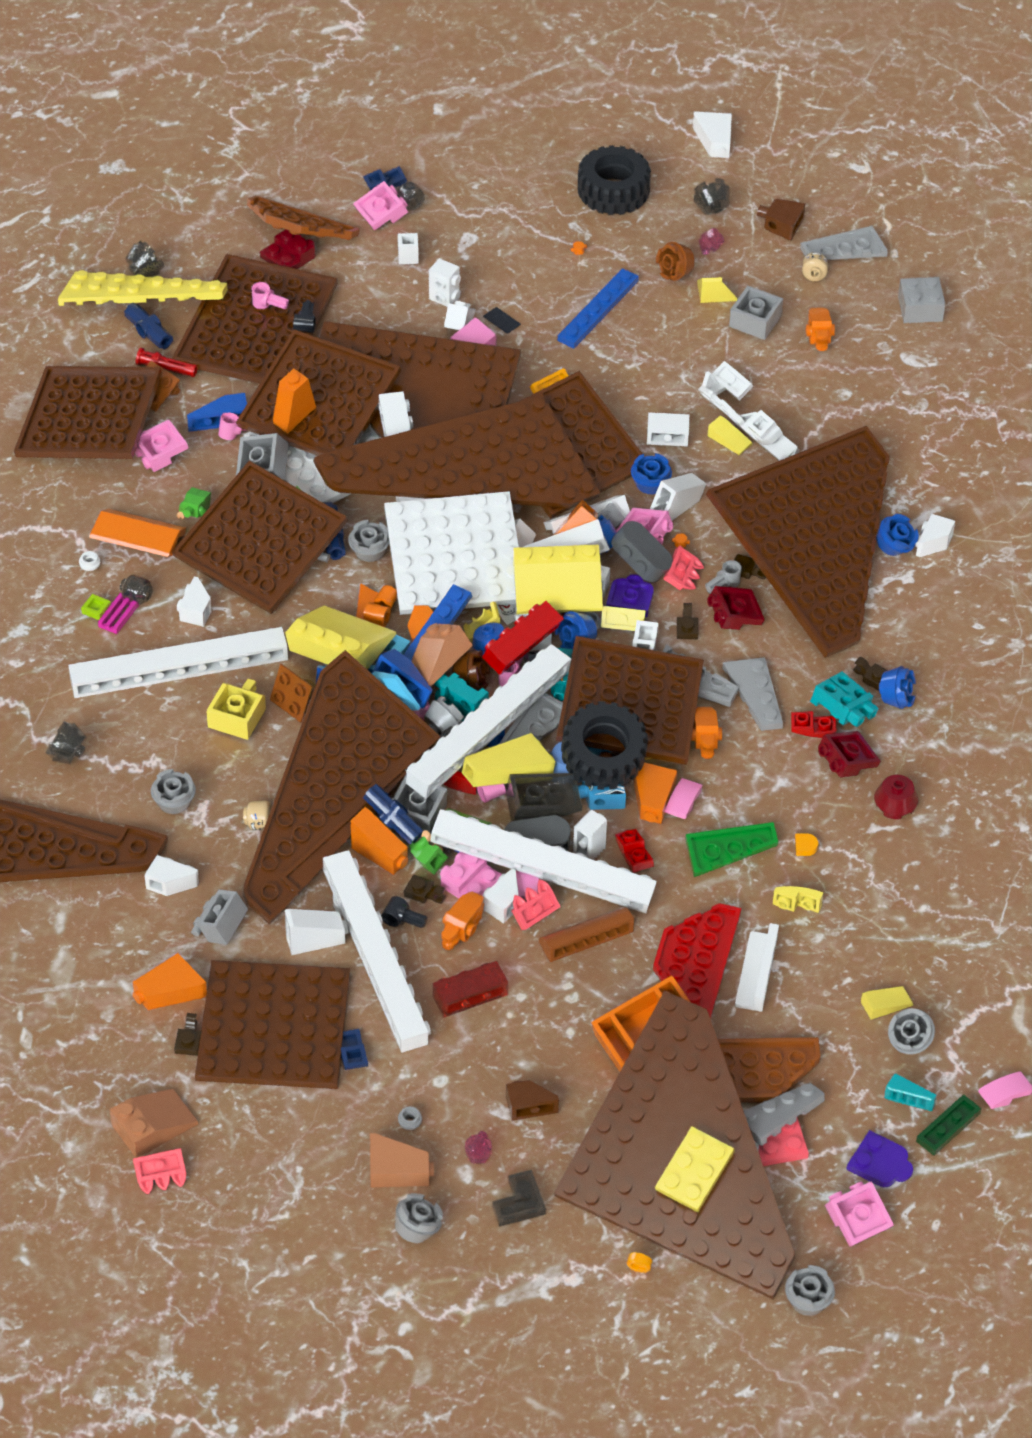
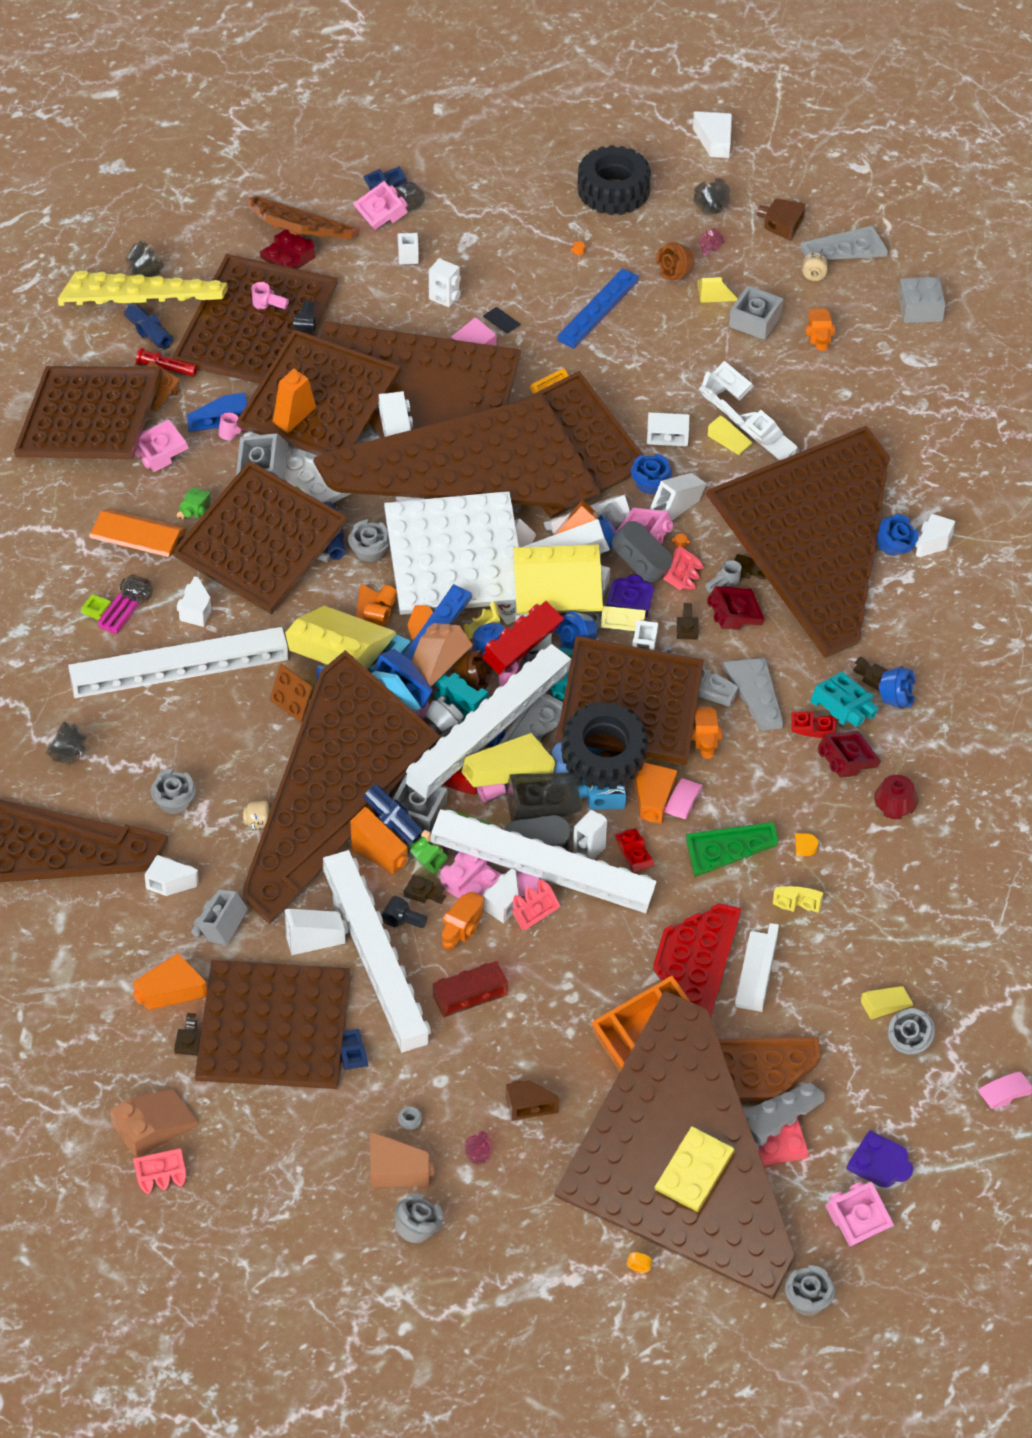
(89, 561): white plate -> none
(236, 709): light yellow hinge -> none
(458, 315): white slope -> none
(525, 1203): clear smoke plate -> none
(587, 934): dark orange brick -> none
(908, 1093): teal slope -> none
(948, 1124): dark green plate -> none

